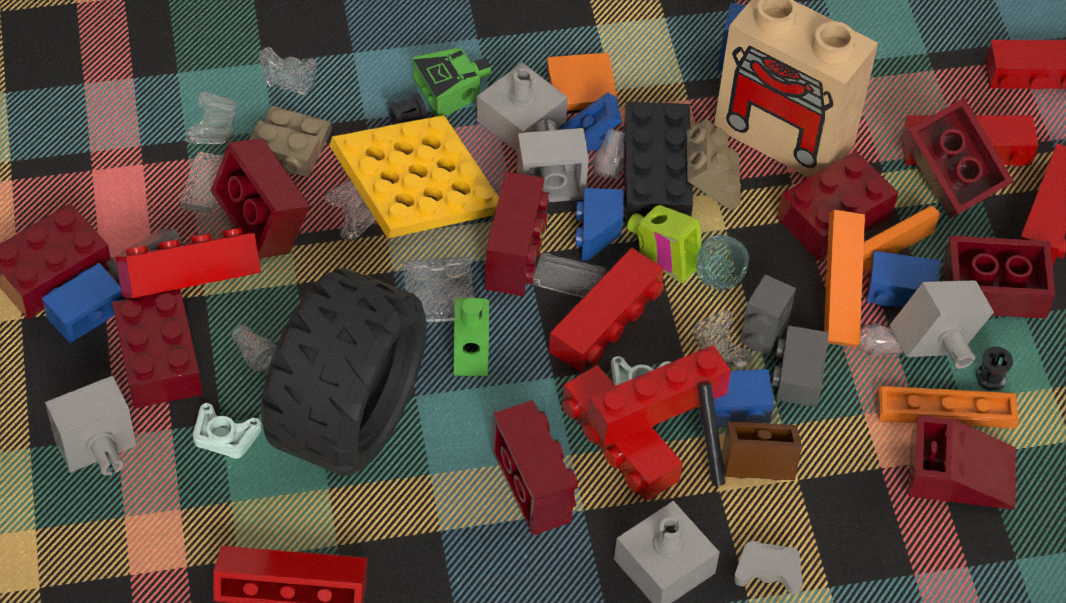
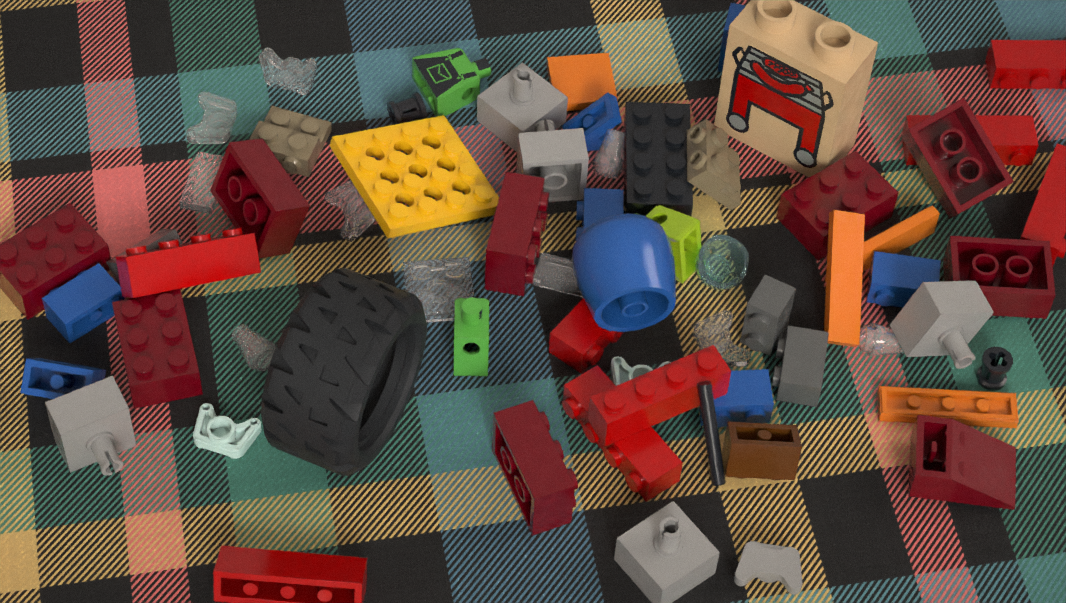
(56, 378): none -> blue brick
(625, 272): none -> blue piece

